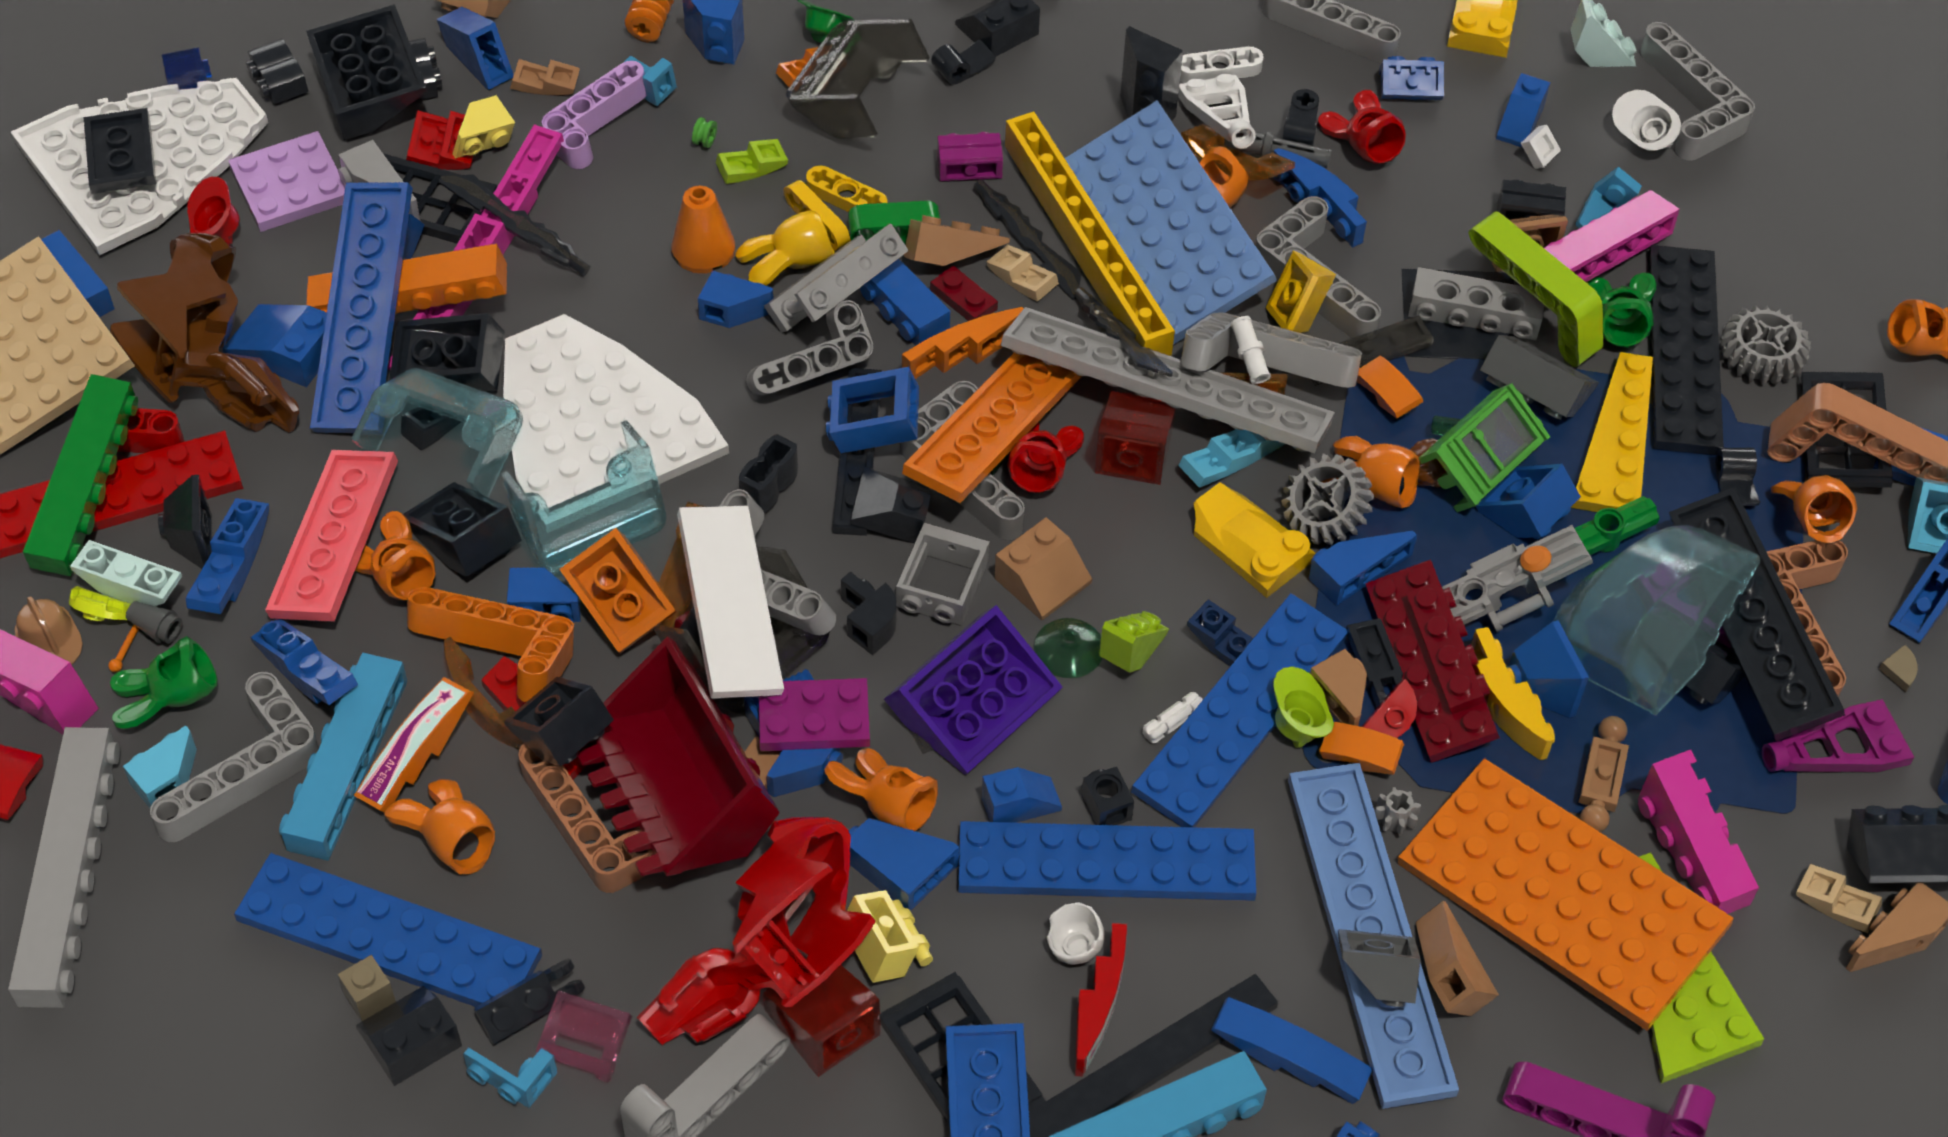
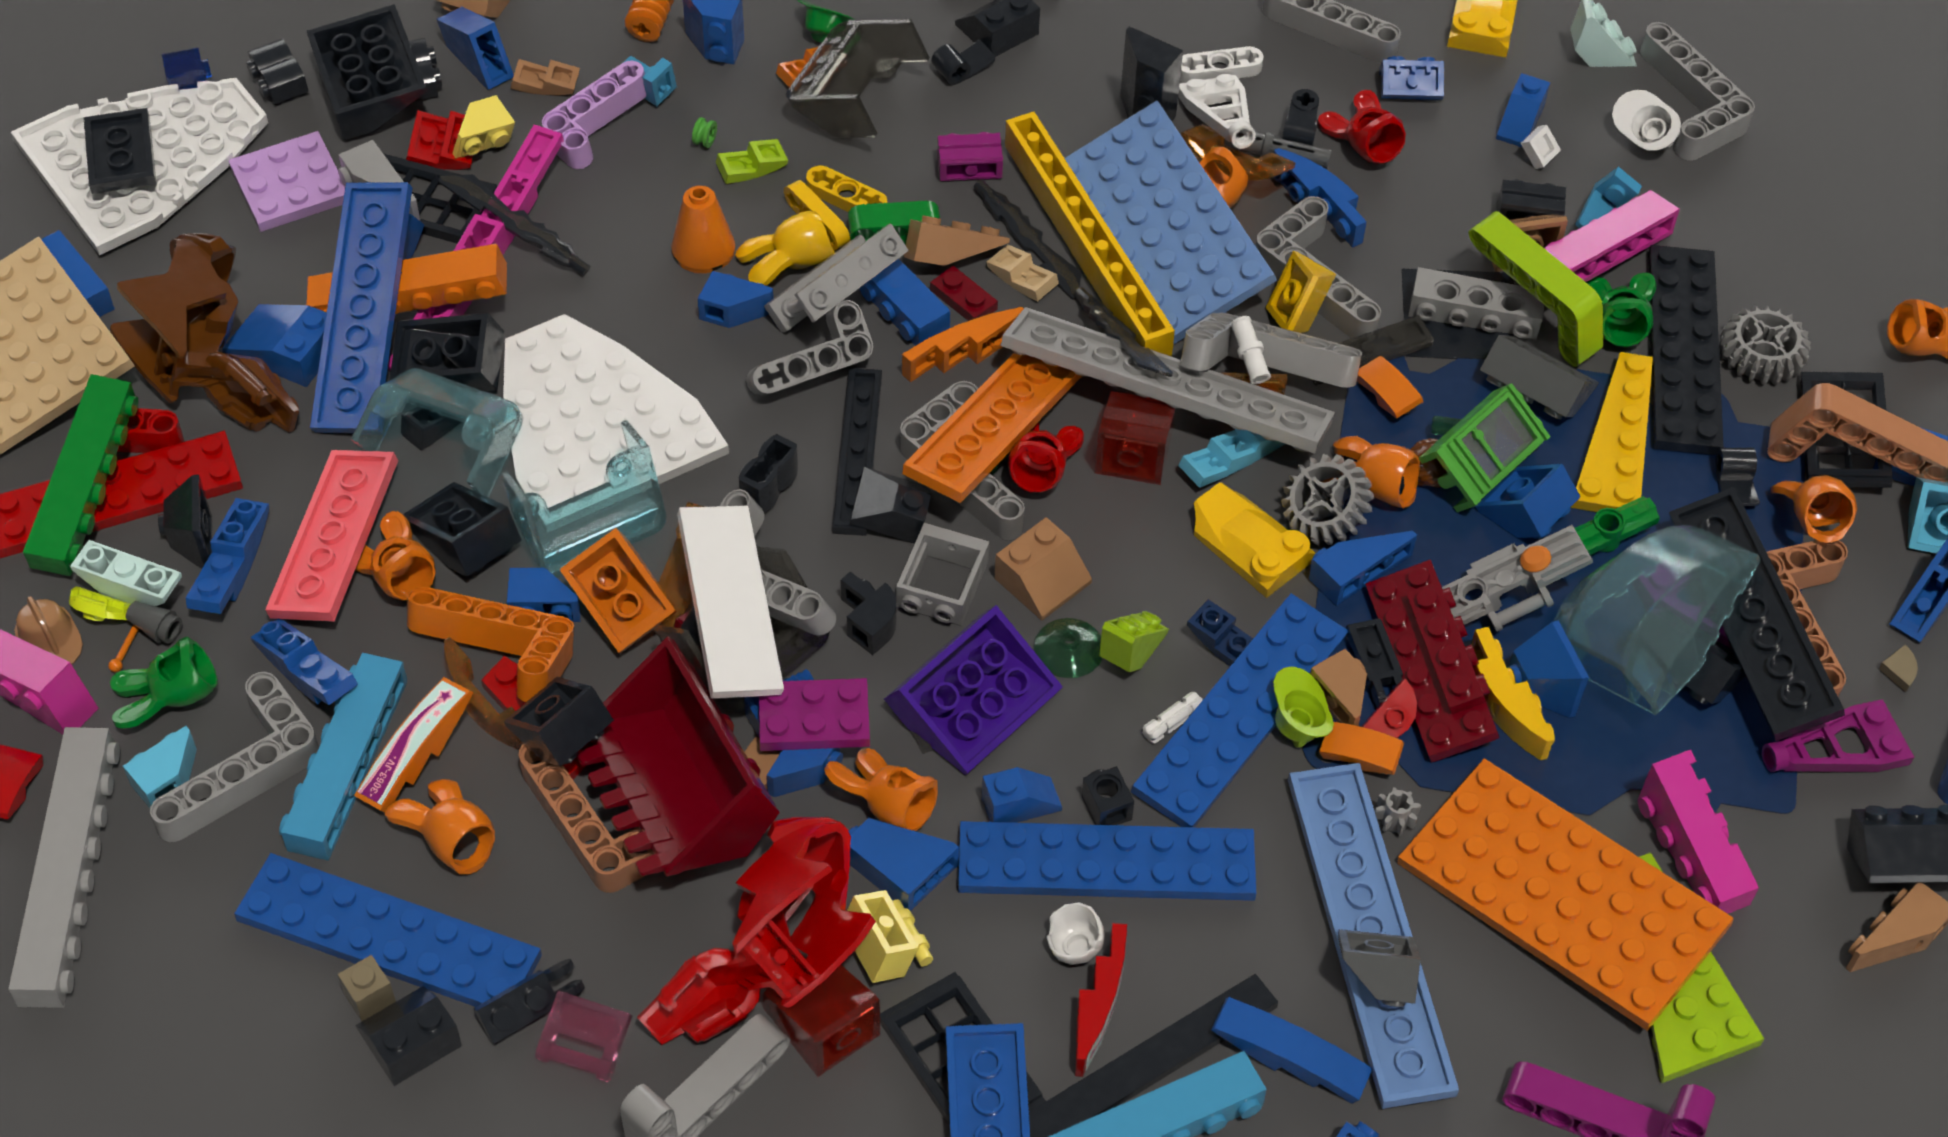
(212, 210): red piece -> none
(531, 1080): dark azure bracket -> none
(876, 431): blue window -> none
(1453, 963): medium nougat slope -> none
(1604, 773): medium nougat plate -> none
(1831, 896): tan slope -> none

